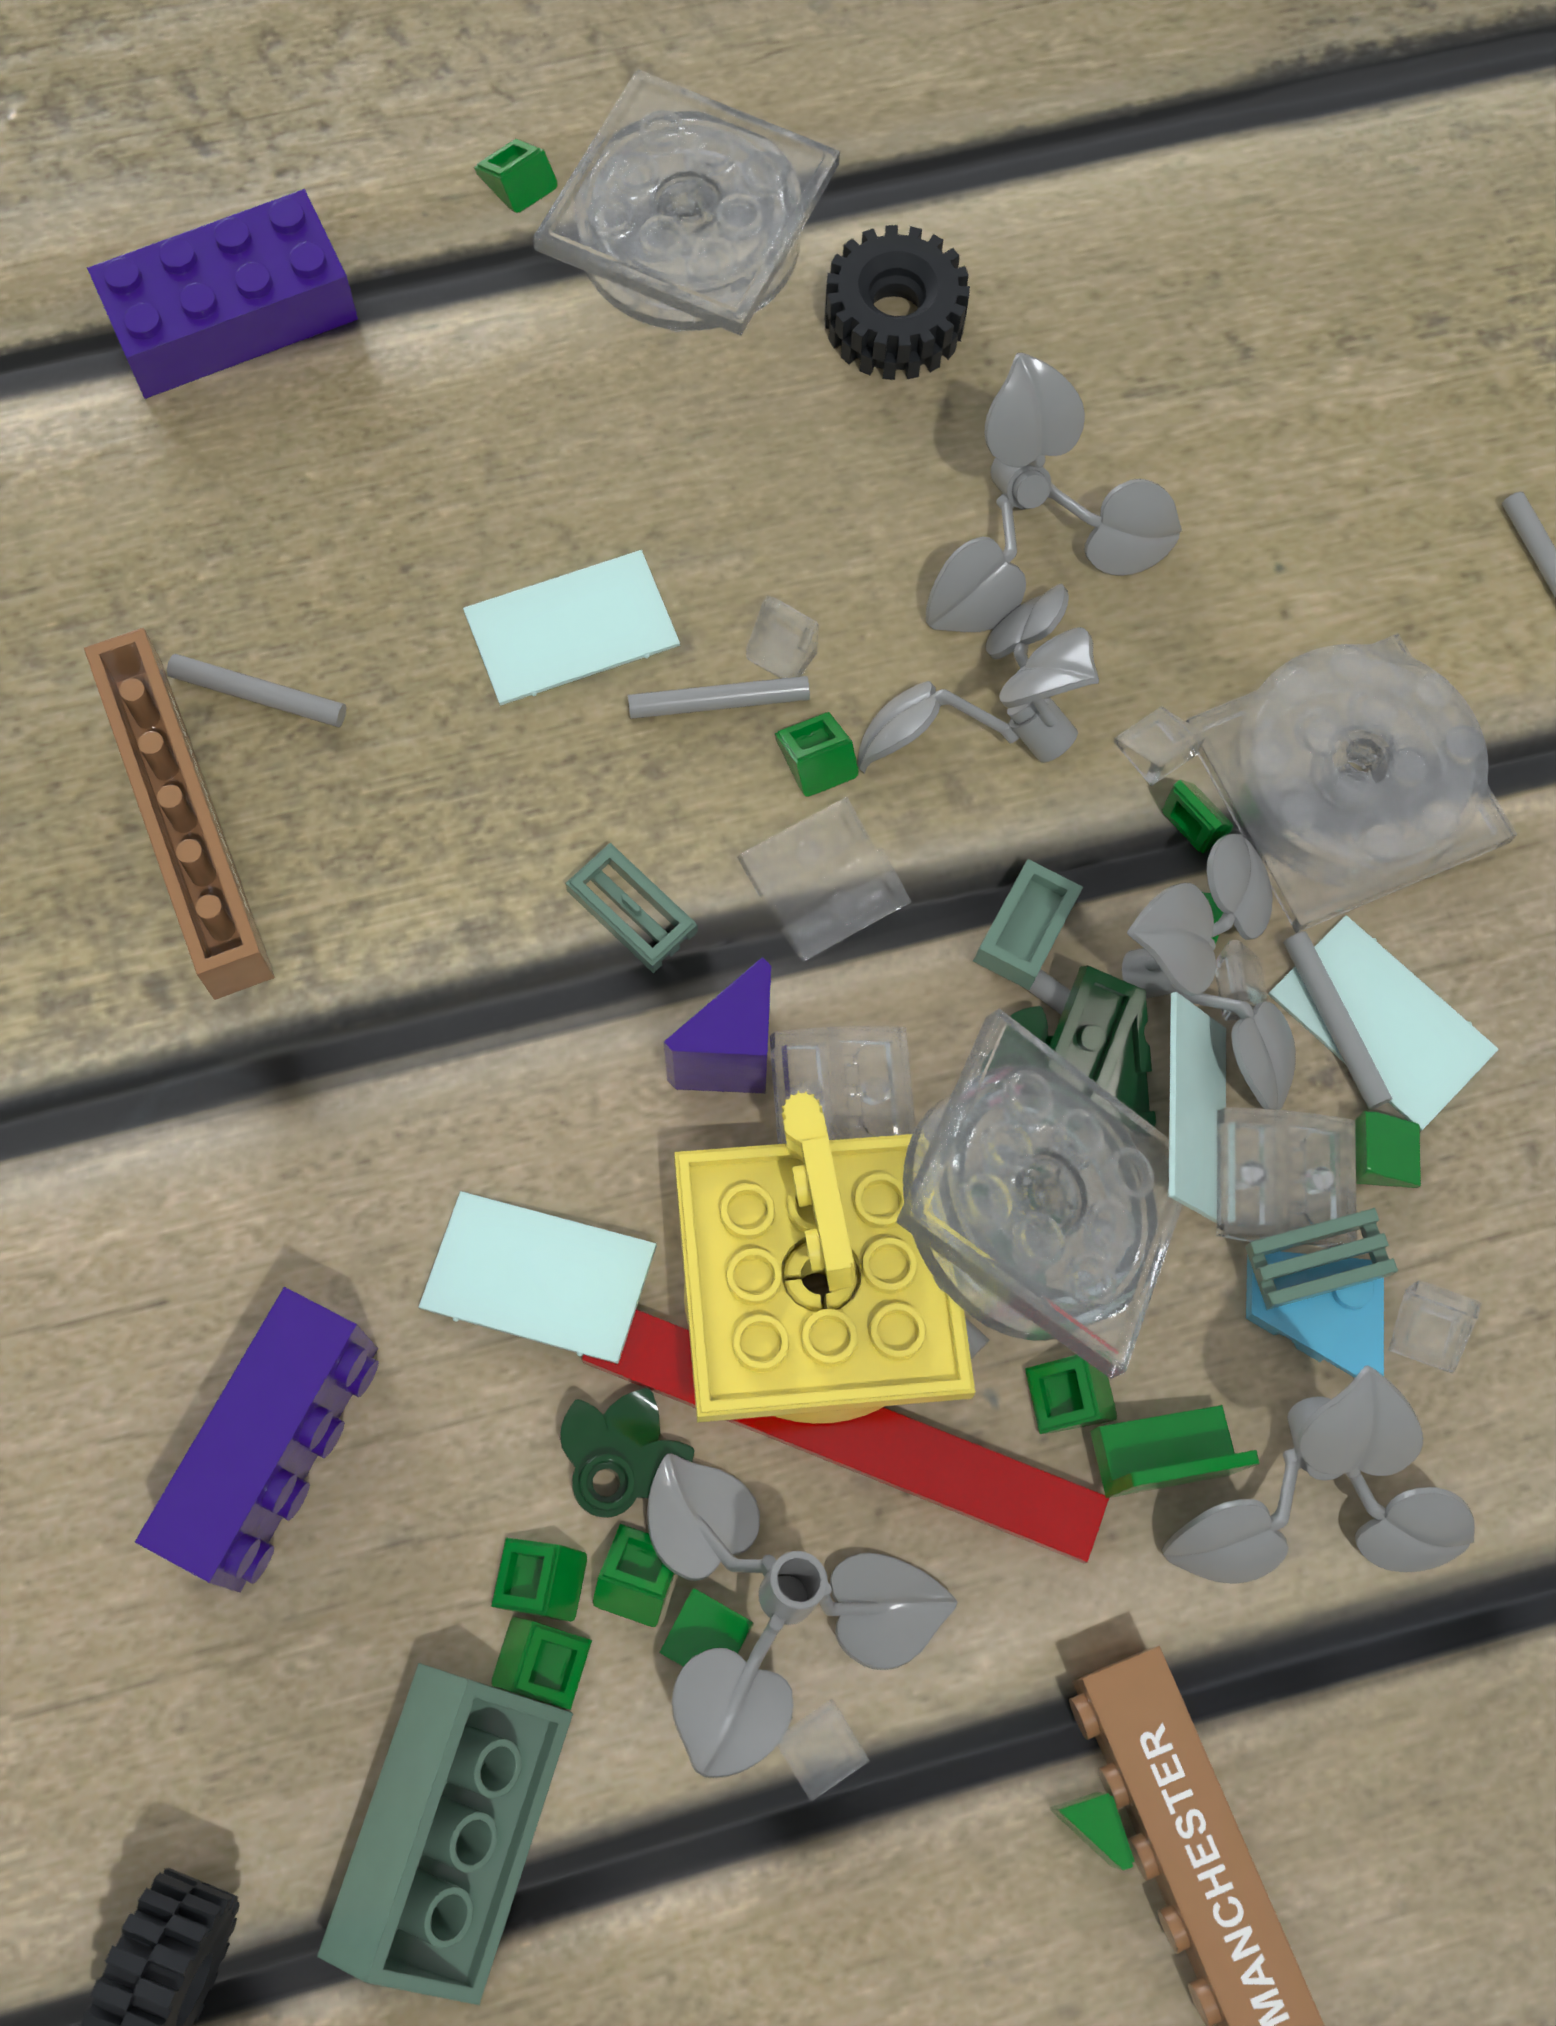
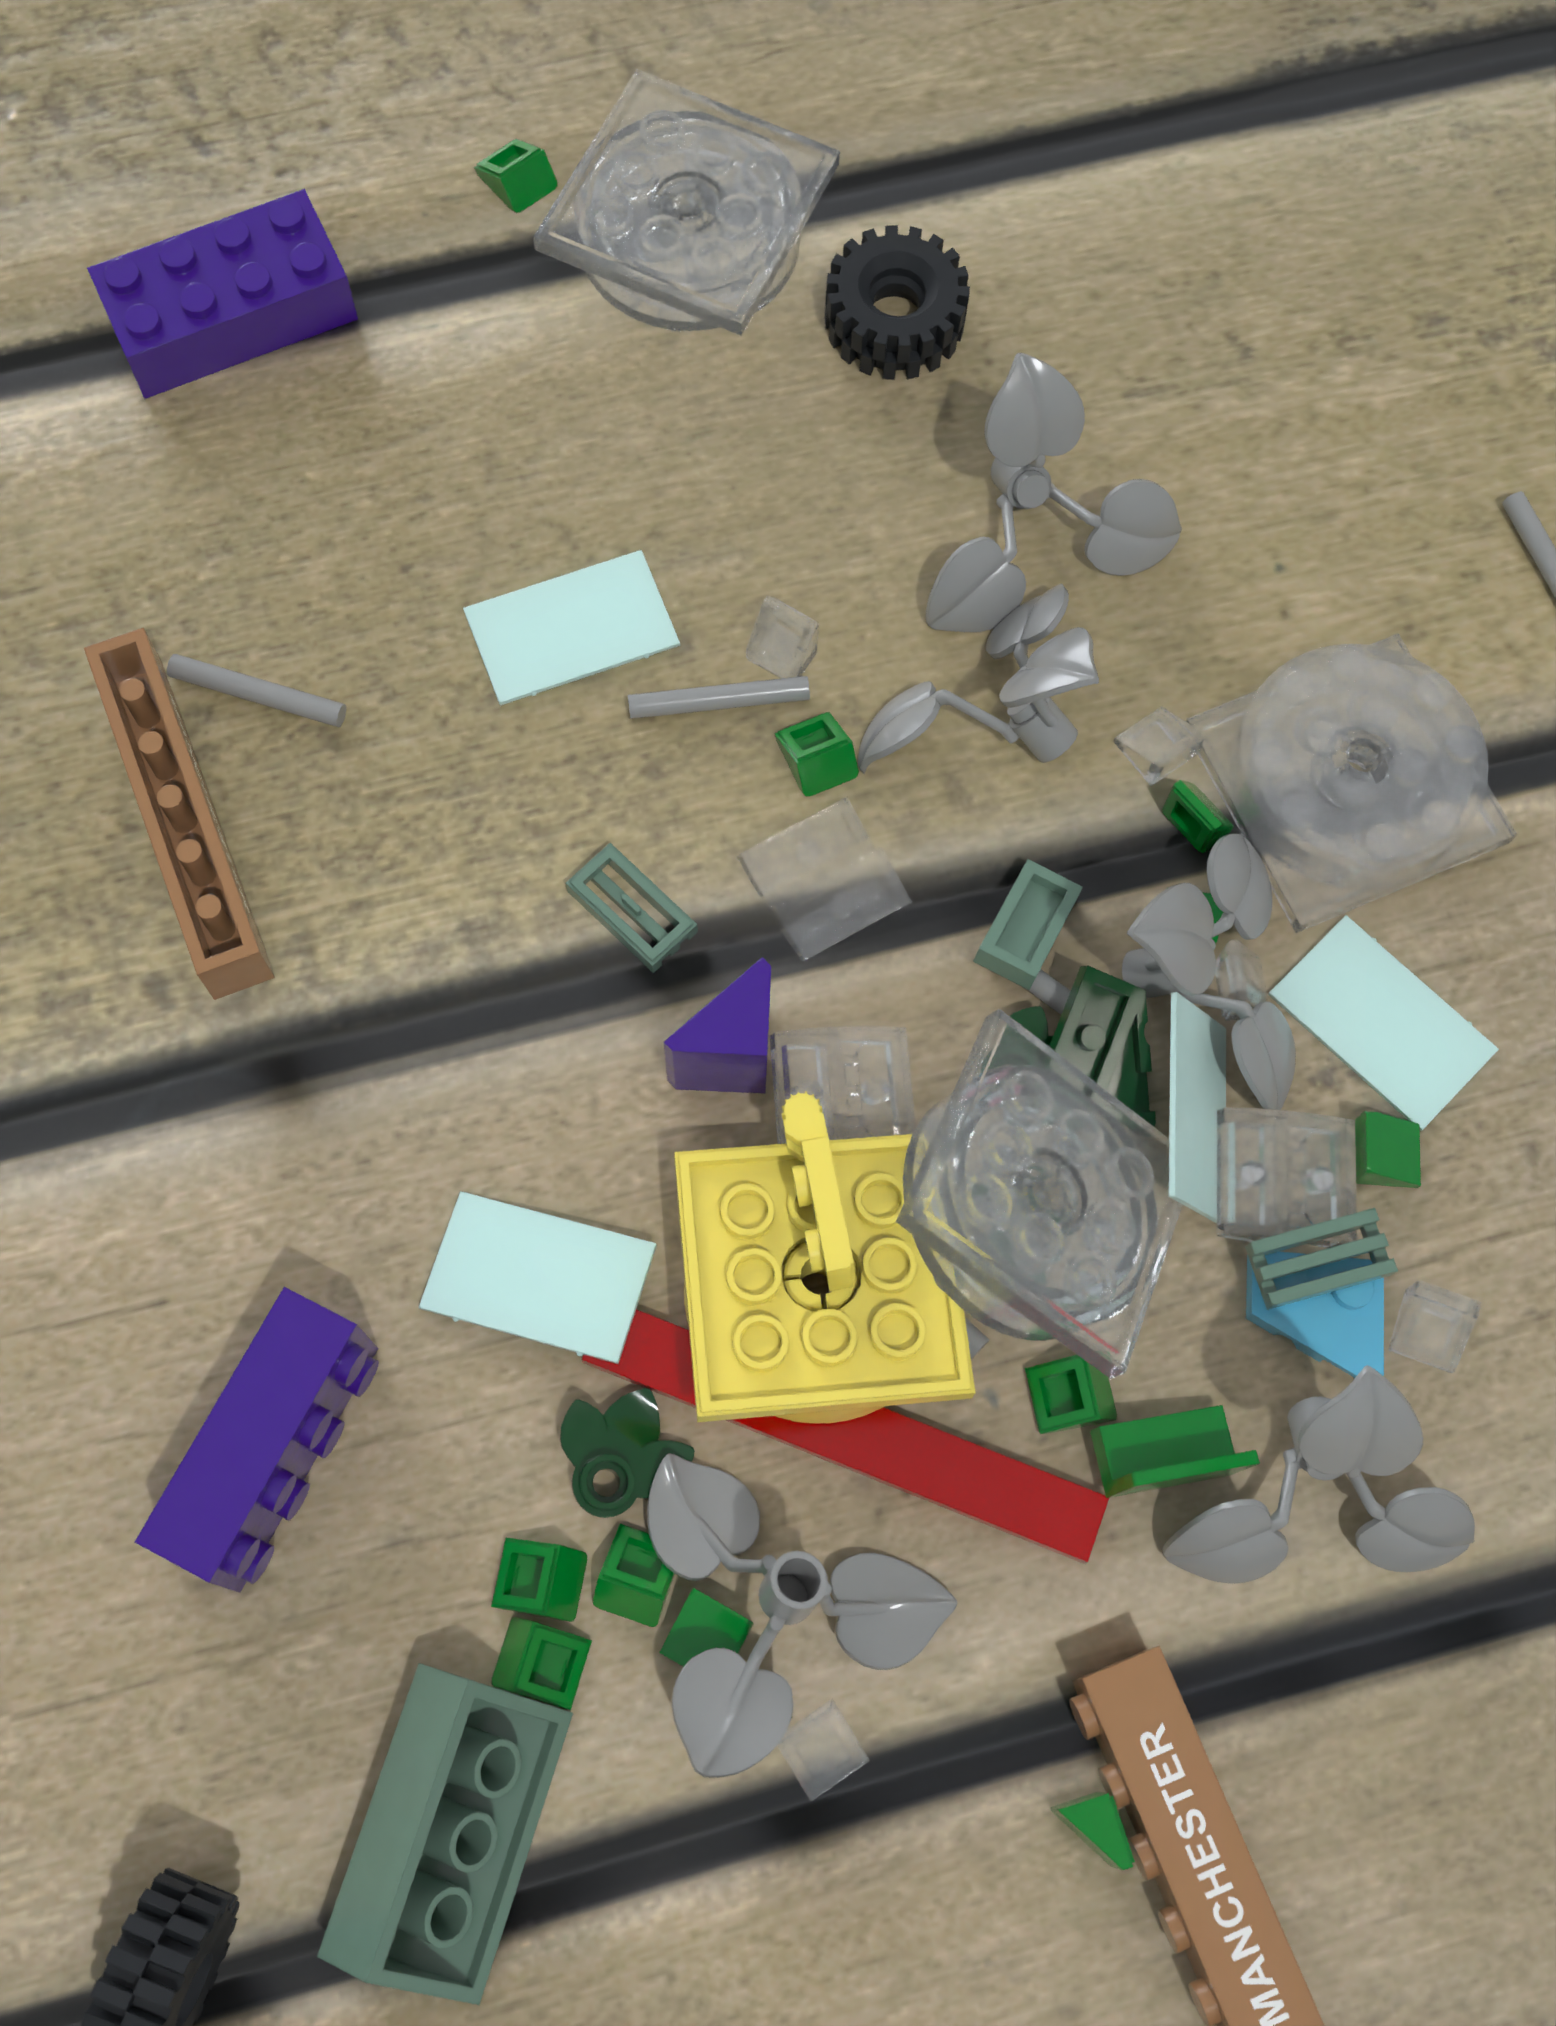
(1337, 1020): light grey bar -> none

